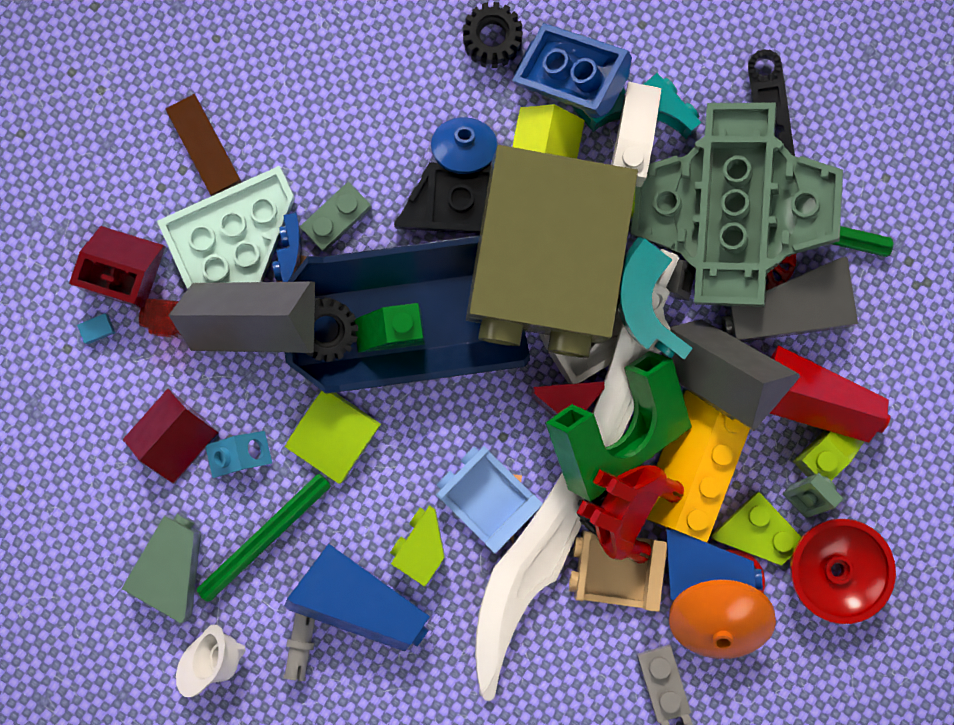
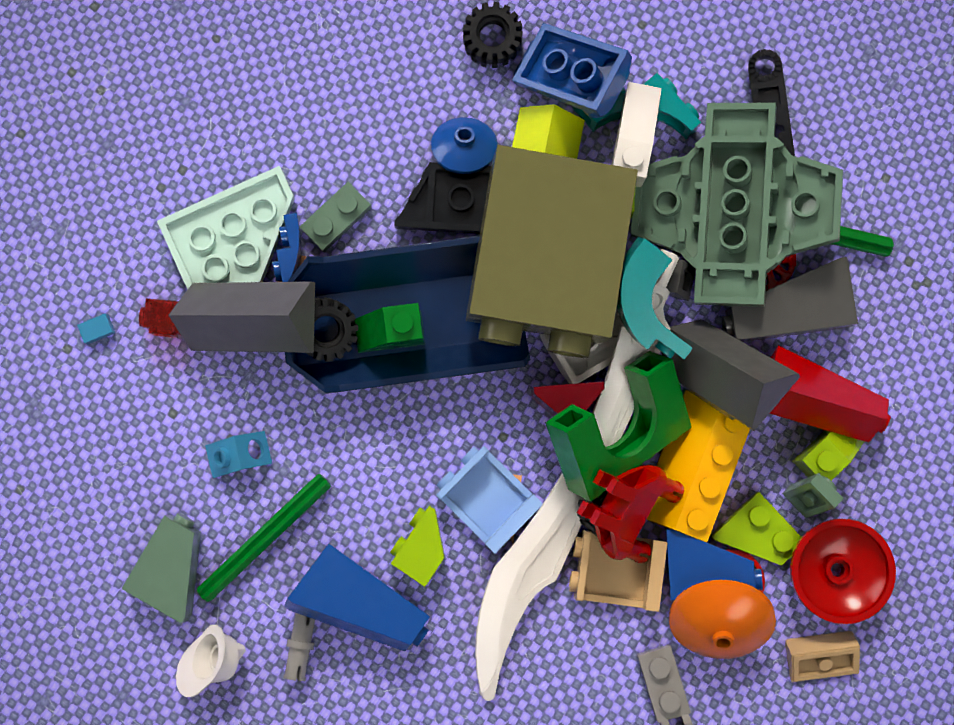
(117, 266): dark red slope -> none
(169, 436): dark red slope -> none
(203, 145): reddish brown tile -> none
(332, 435): lime slope -> none
(822, 656): none -> tan slope

